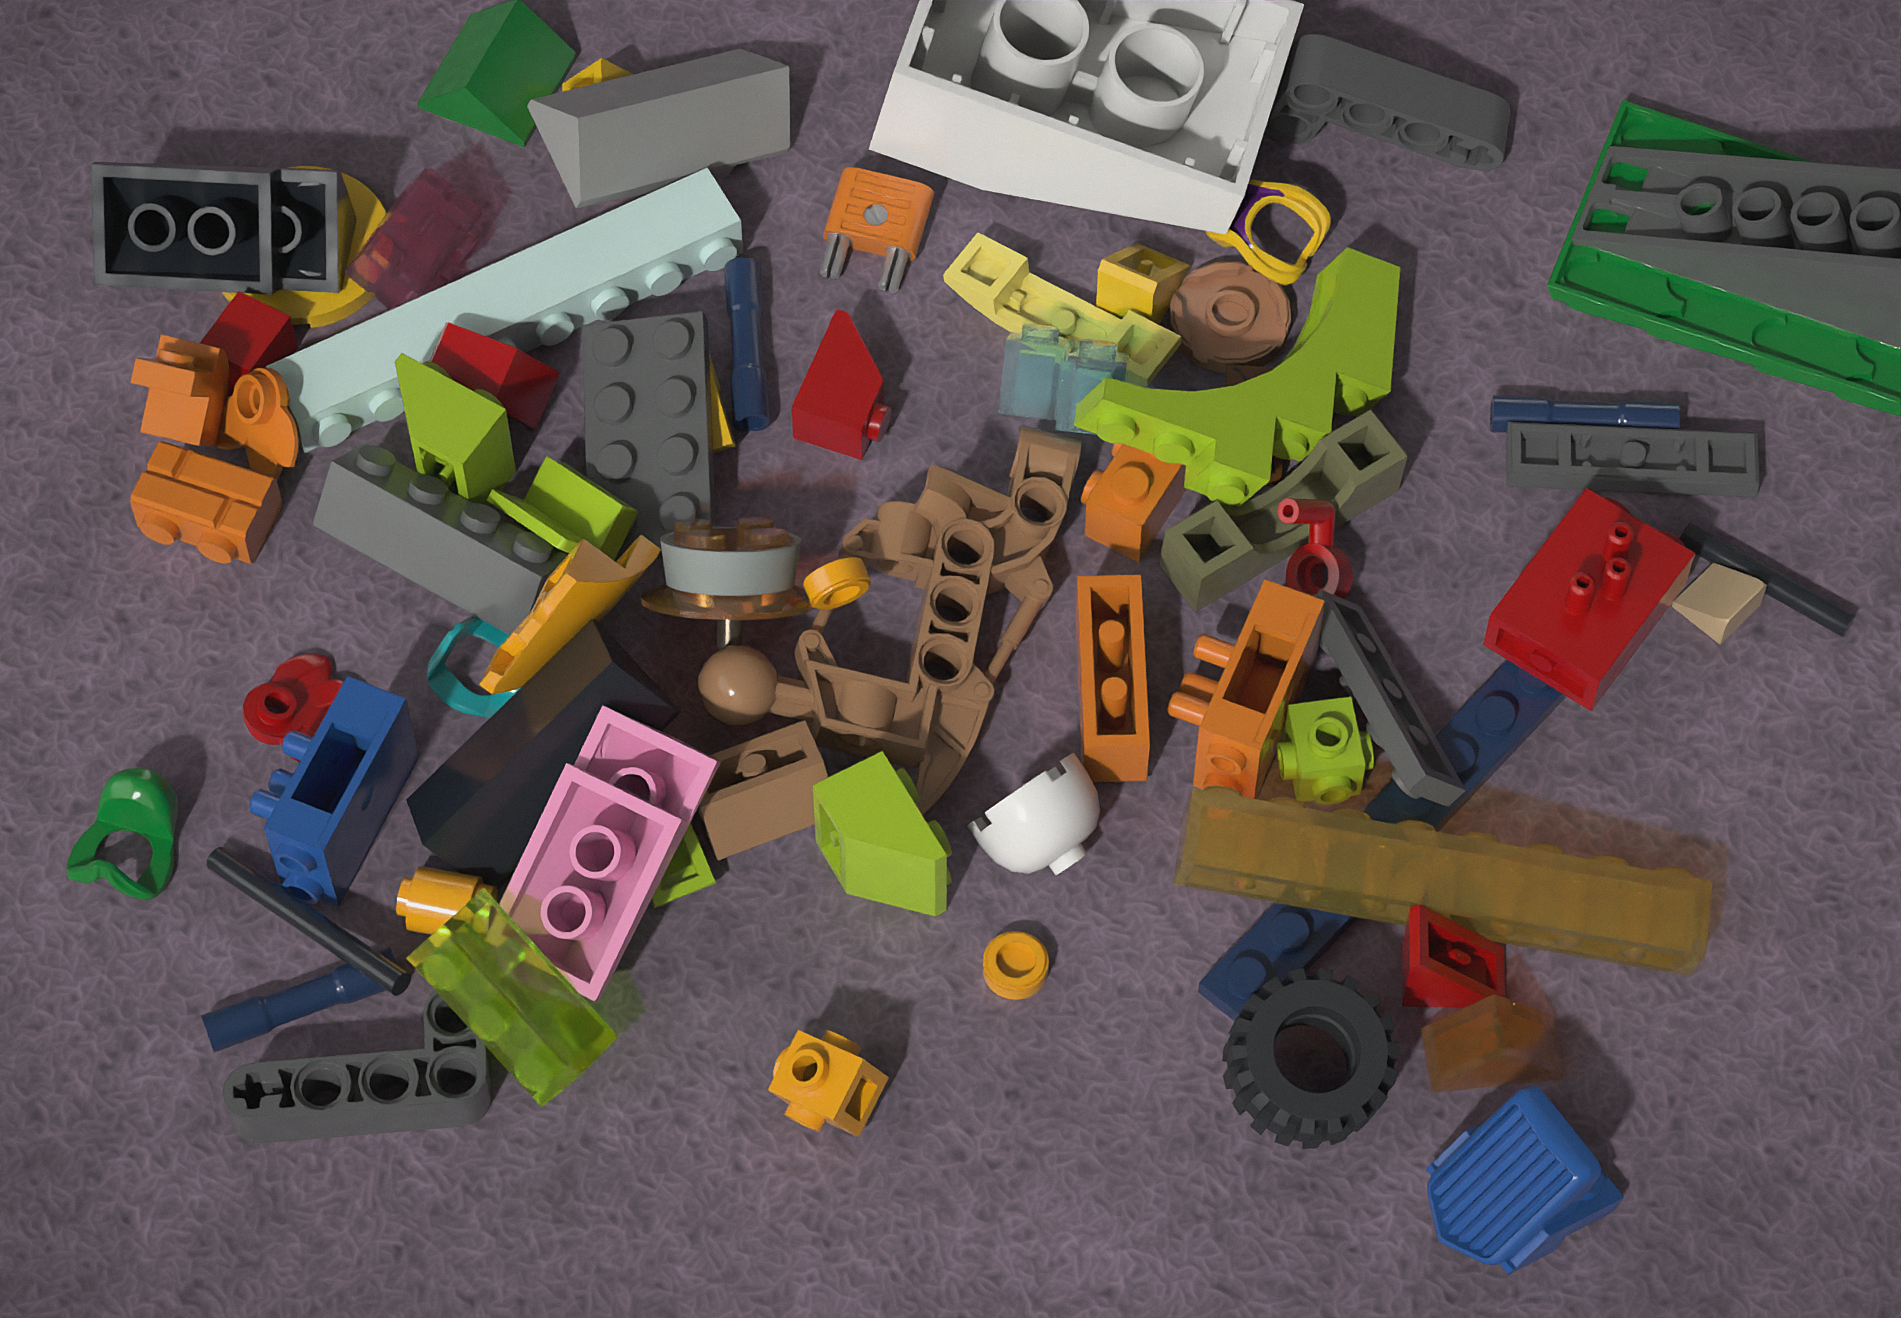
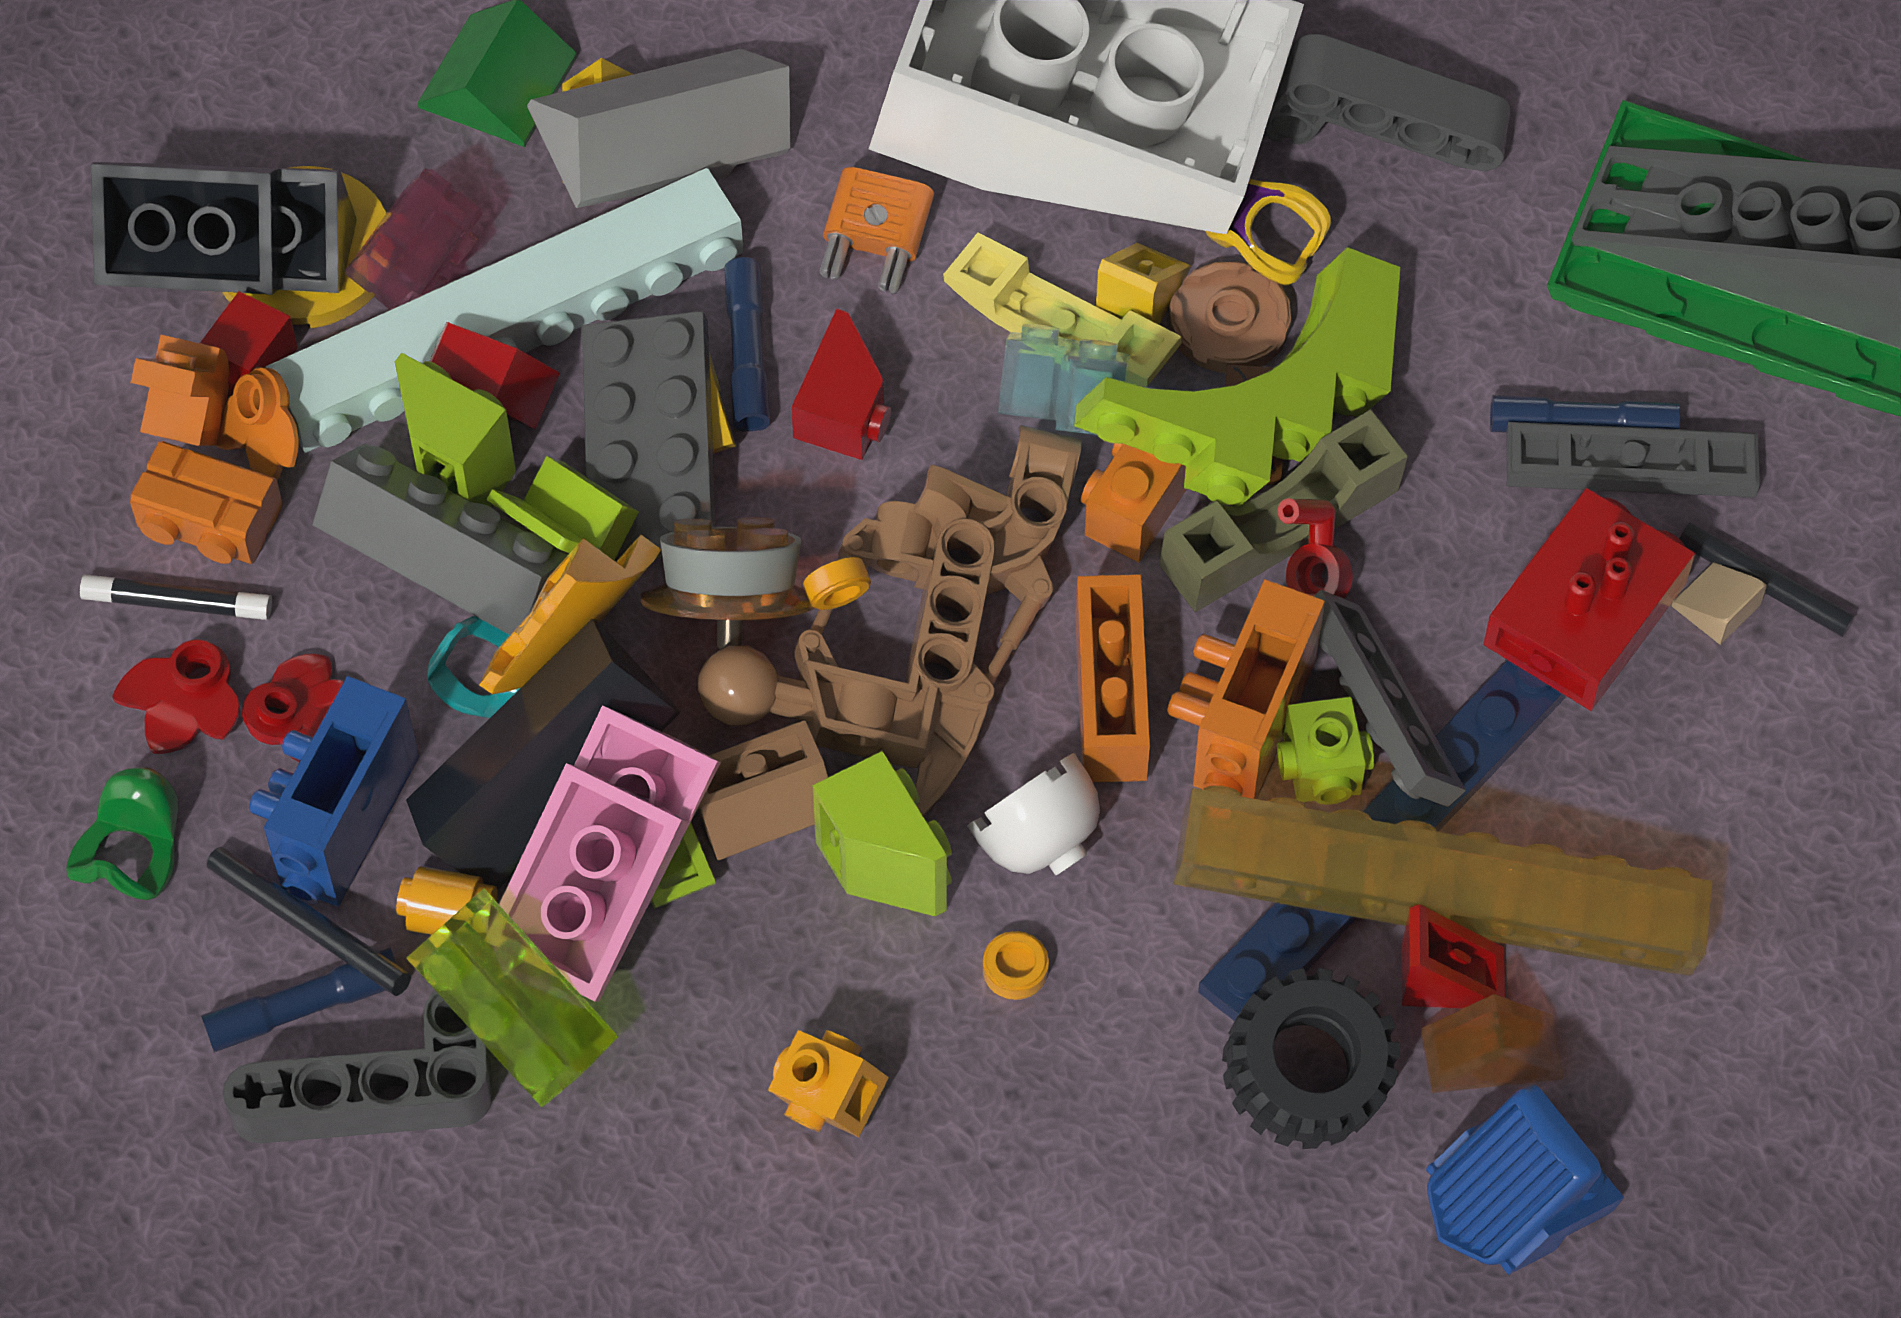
(175, 597): none -> black bar
(181, 705): none -> red plate

